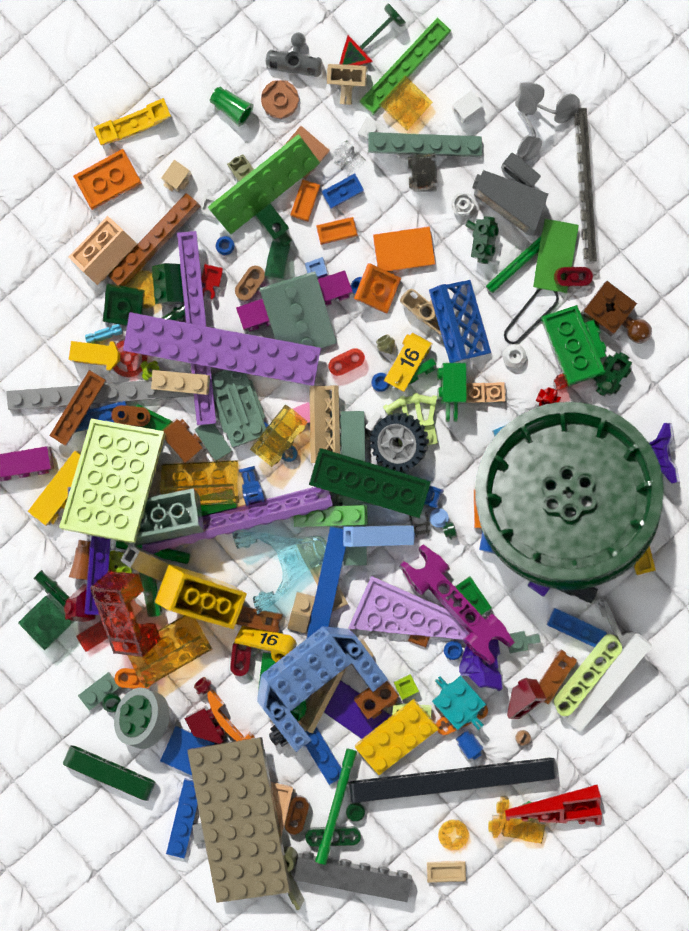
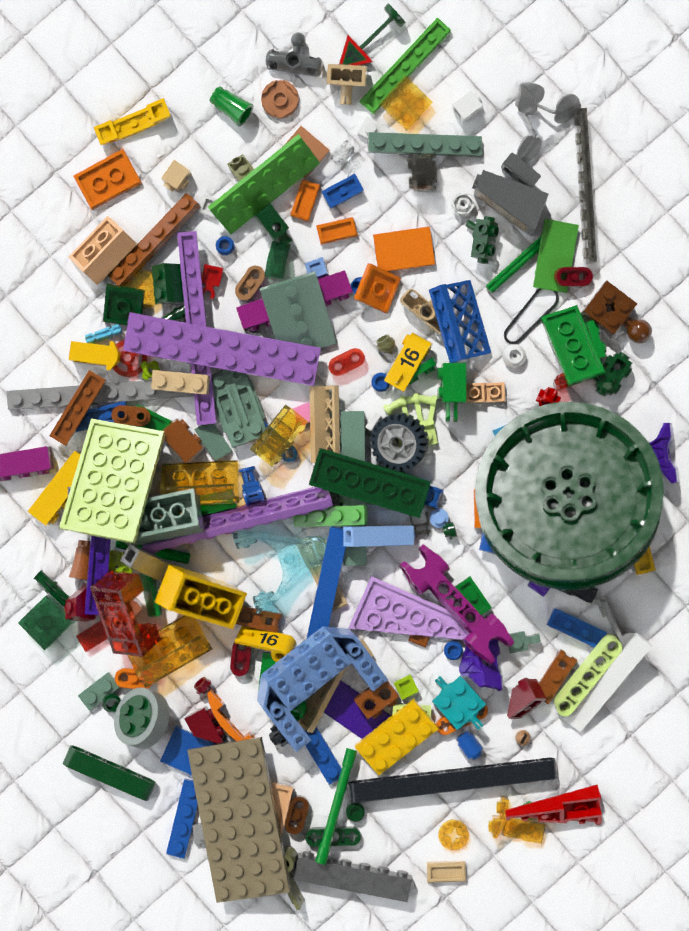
(301, 612): tan slope -> none

